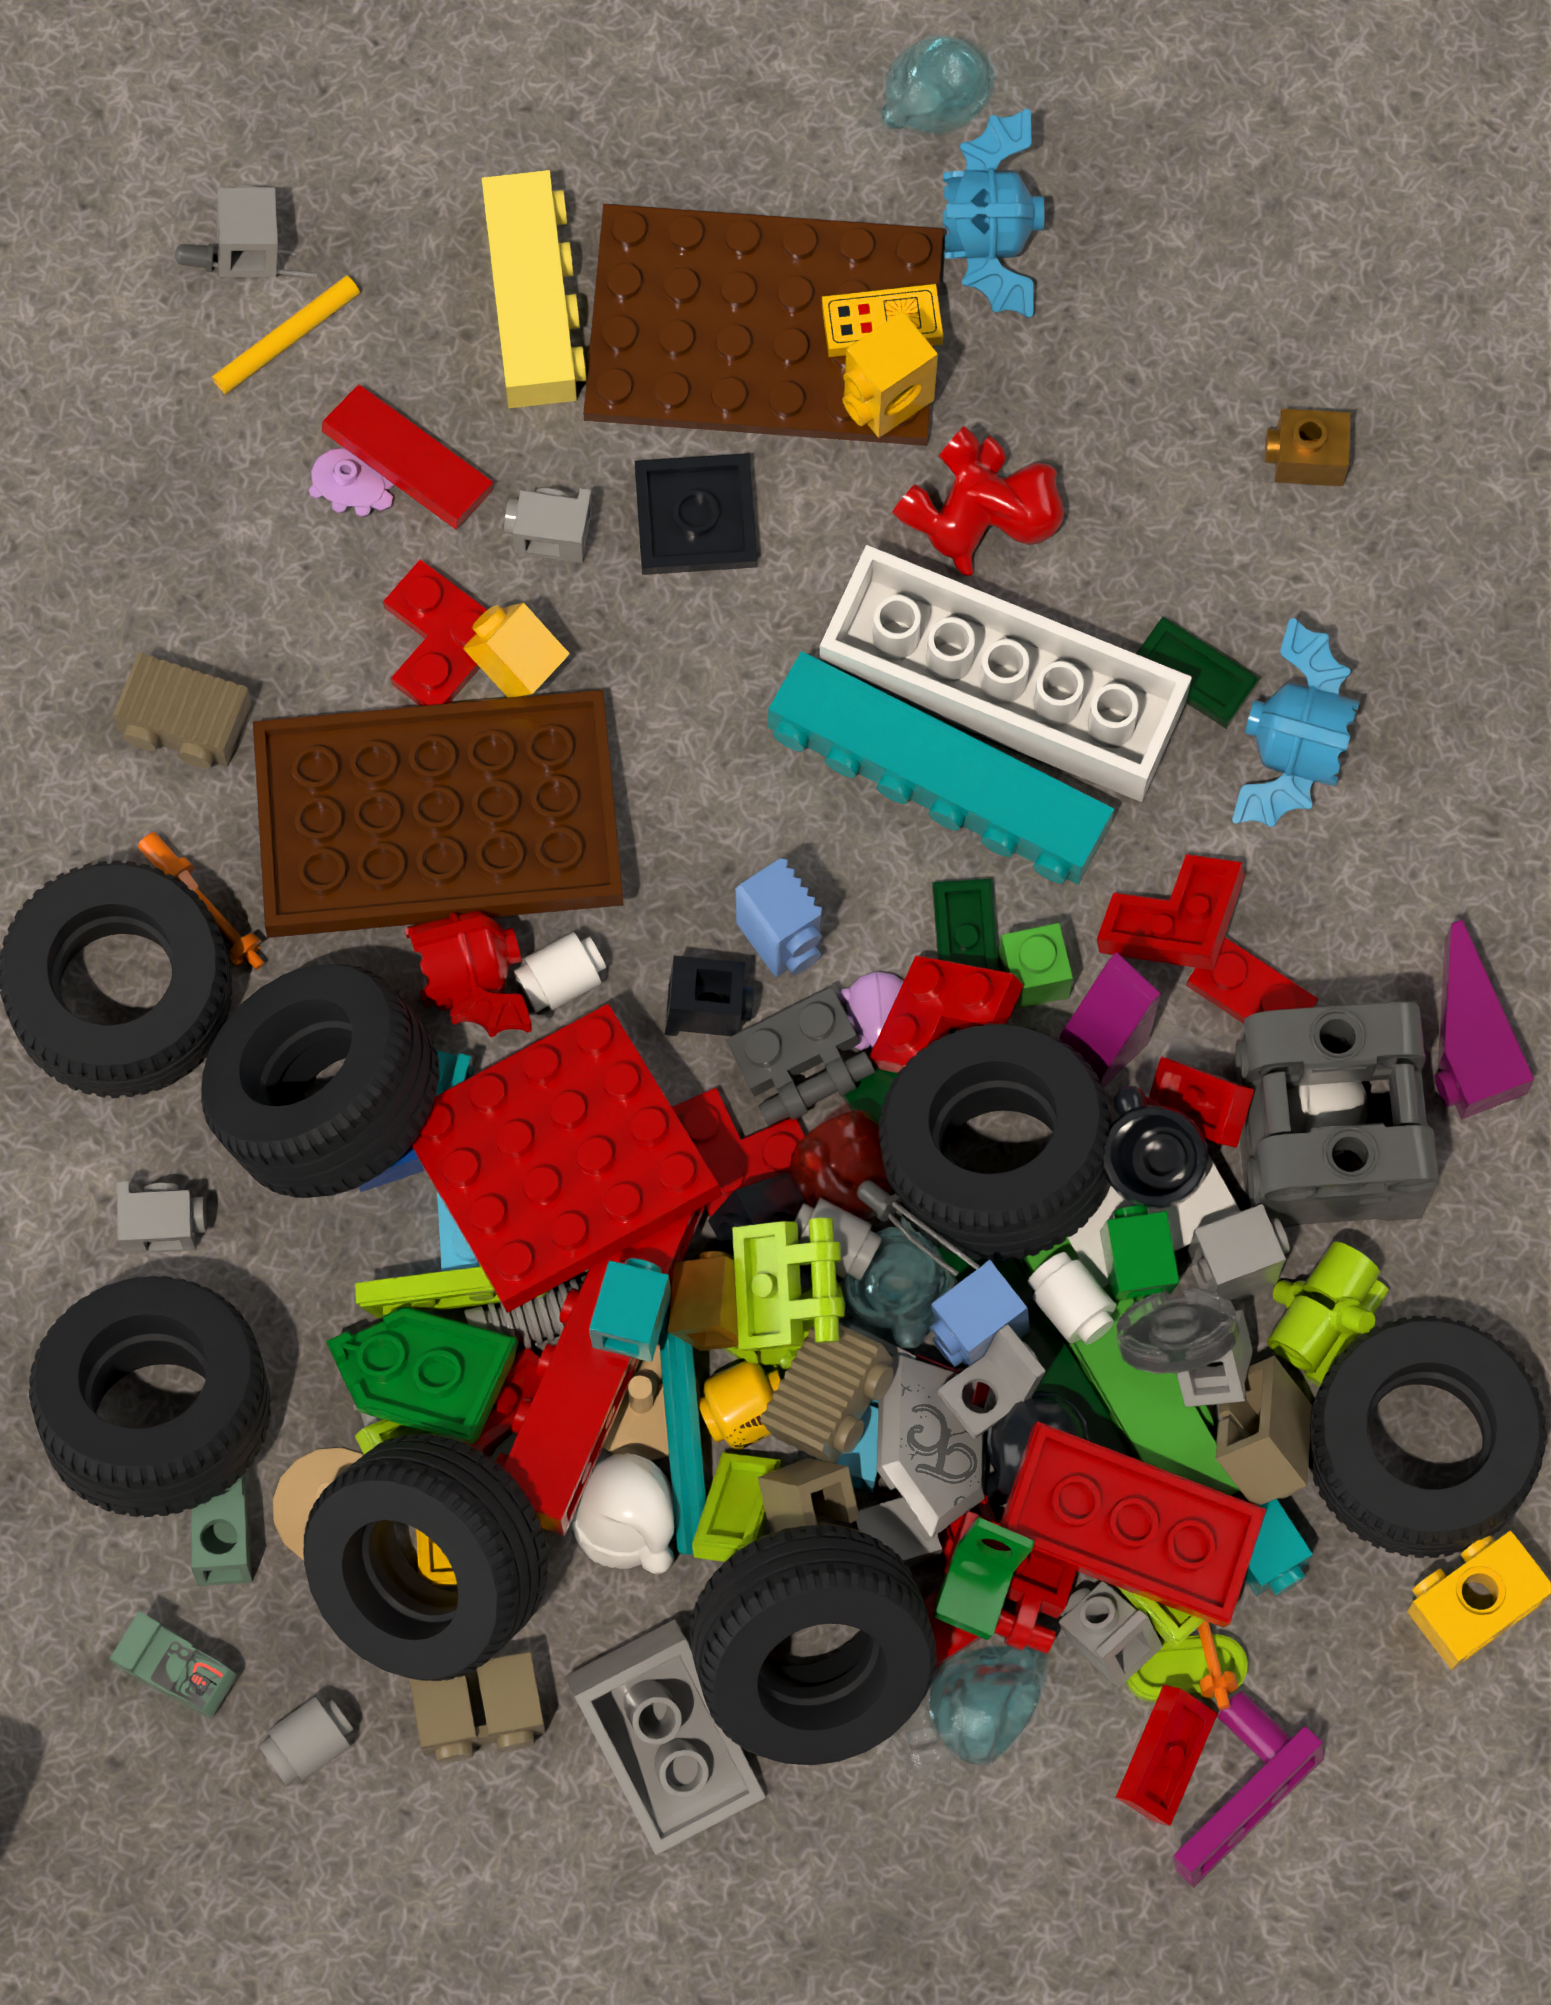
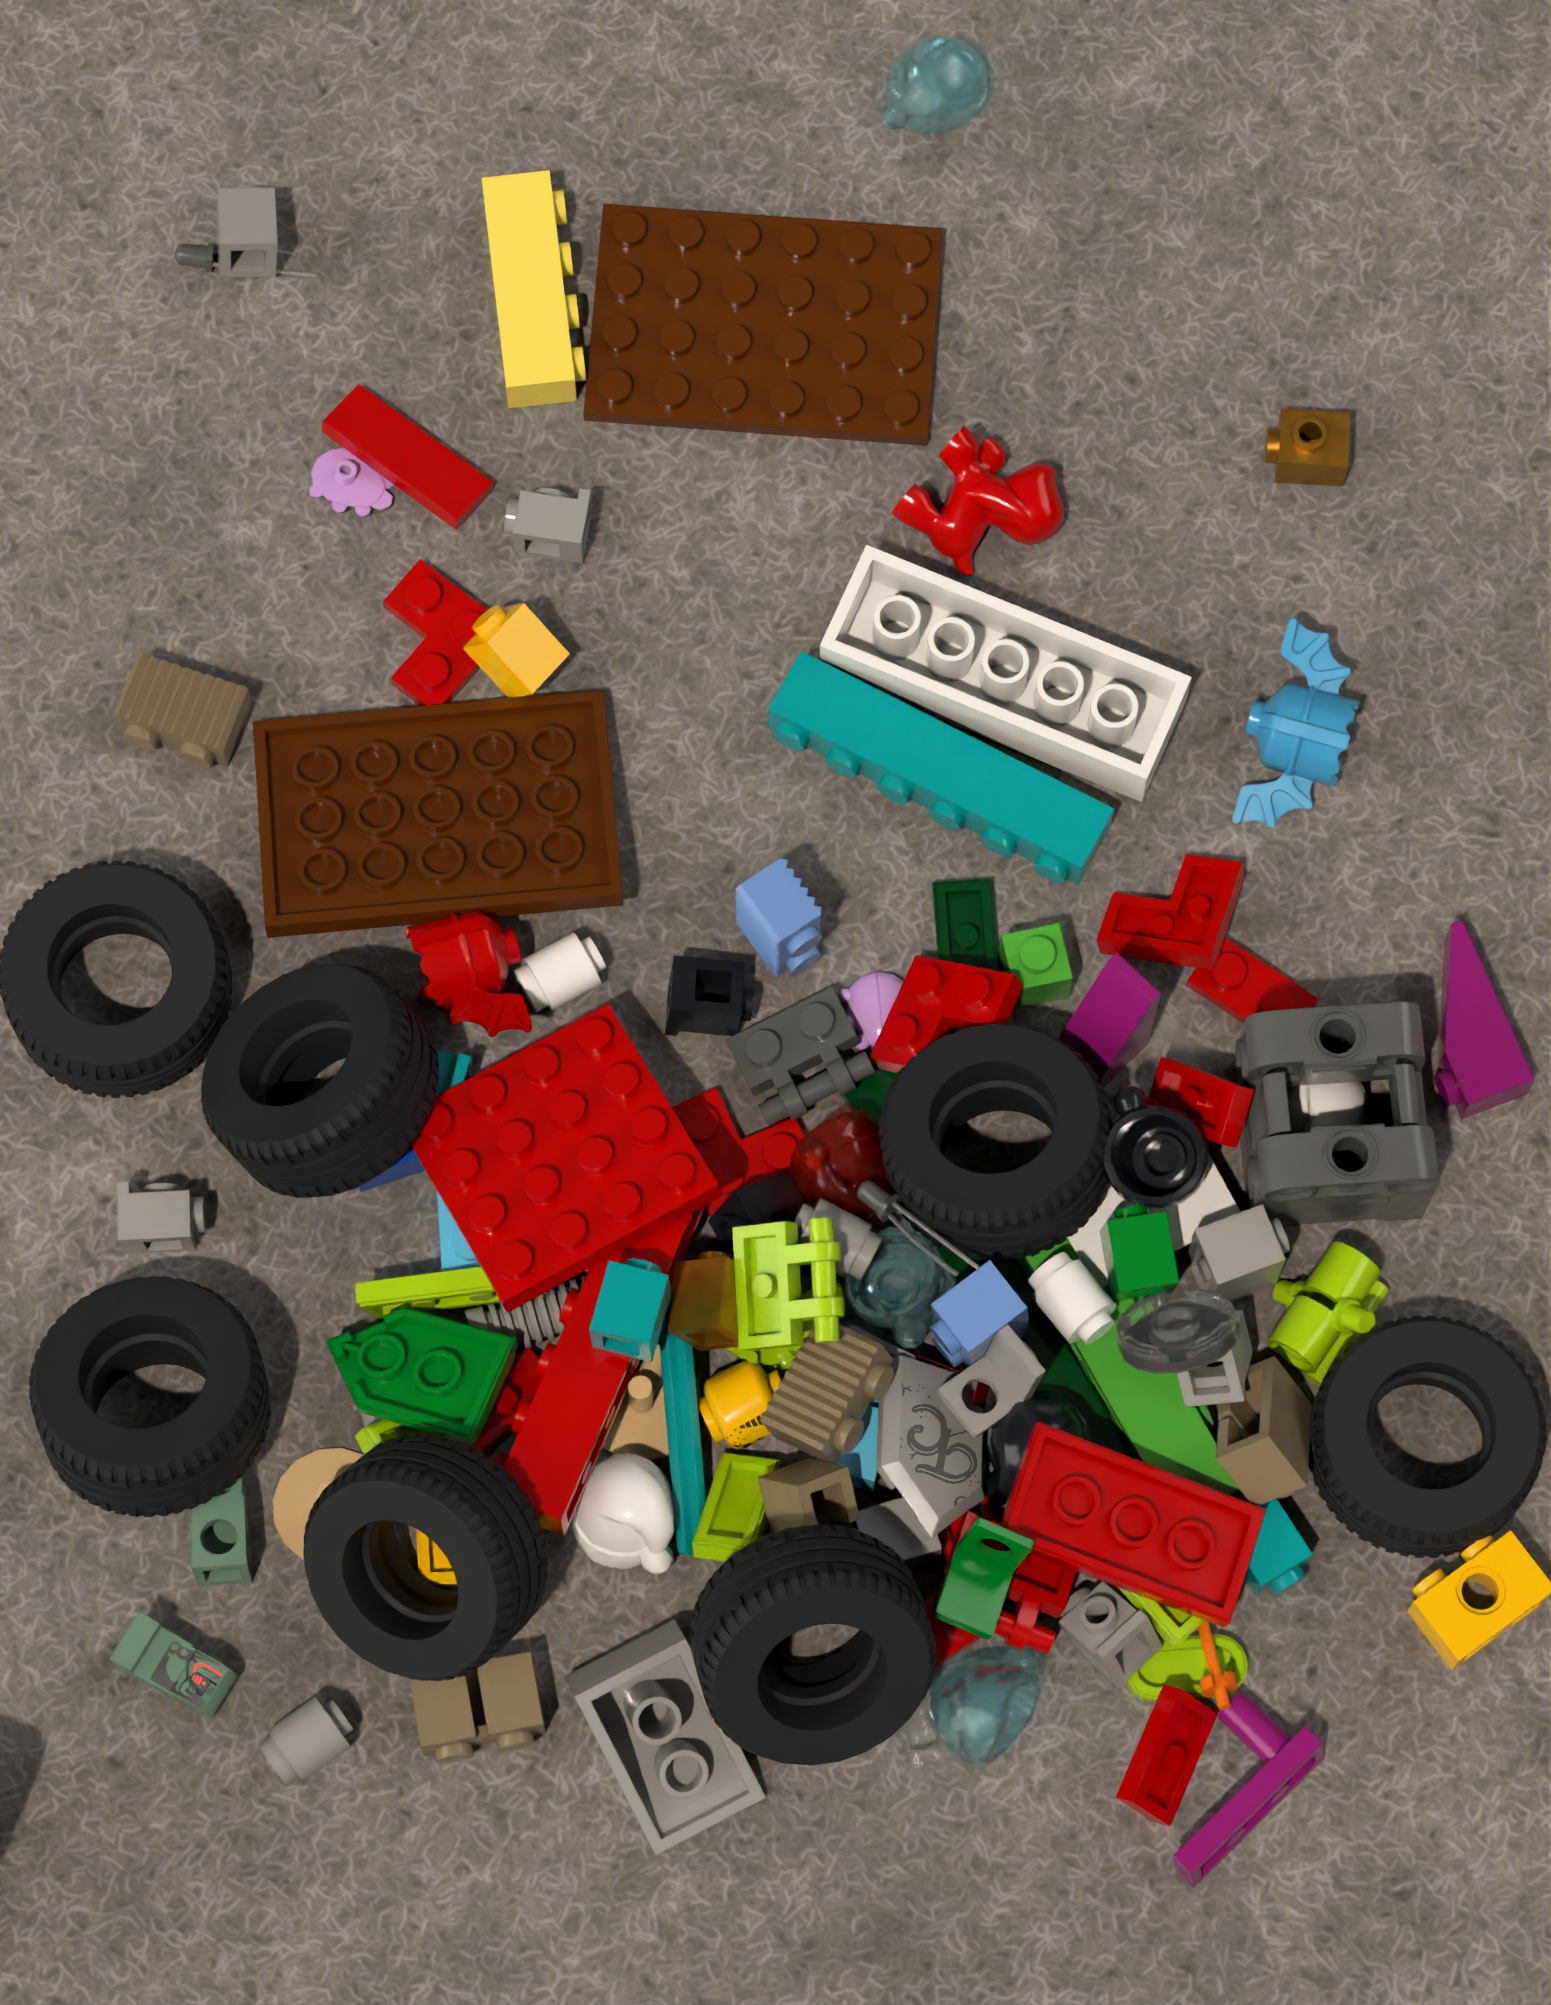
(165, 859): orange piece -> none
(285, 334): yellow piece -> none
(695, 514): black tile -> none
(857, 314): yellow tile -> none
(889, 375): yellow brick -> none
(993, 214): dark azure helmet -> none
(1217, 683): dark green tile -> none

